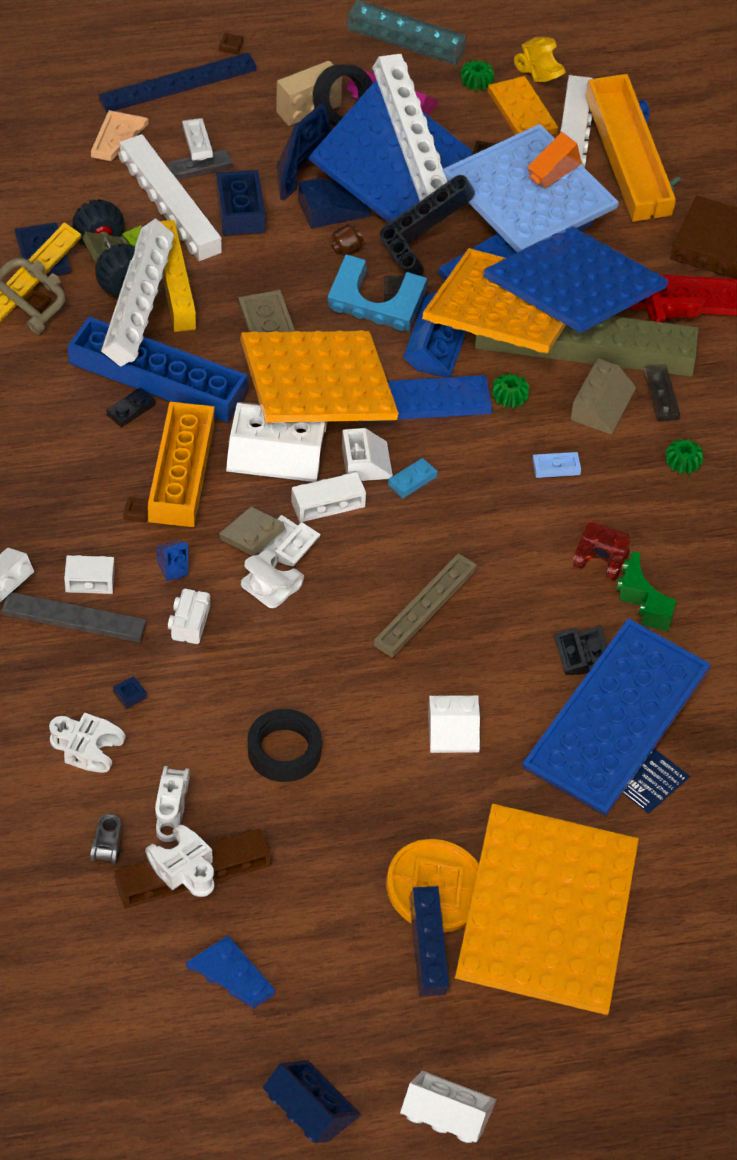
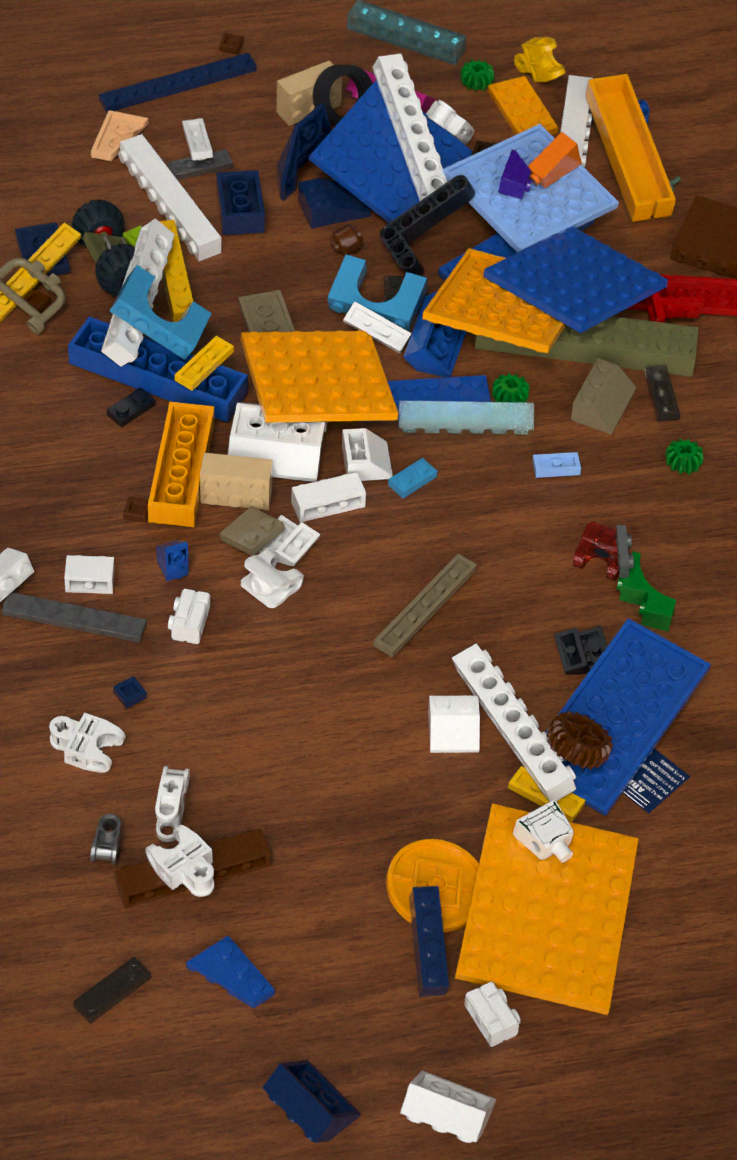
(112, 990): none -> clear smoke plate
(134, 309): none -> dark azure arch
(204, 363): none -> yellow plate
(236, 481): none -> tan brick
(284, 720): black tyre -> none
(378, 327): none -> white plate
(449, 120): none -> white piece
(466, 415): none -> clear light blue brick
(480, 676): none -> white brick
(492, 1014): none -> white brick
(515, 177): none -> dark purple slope
(525, 786): none -> yellow plate
(545, 832): none -> white torso
(579, 740): none -> reddish brown gear
(623, 542): none -> dark grey plate

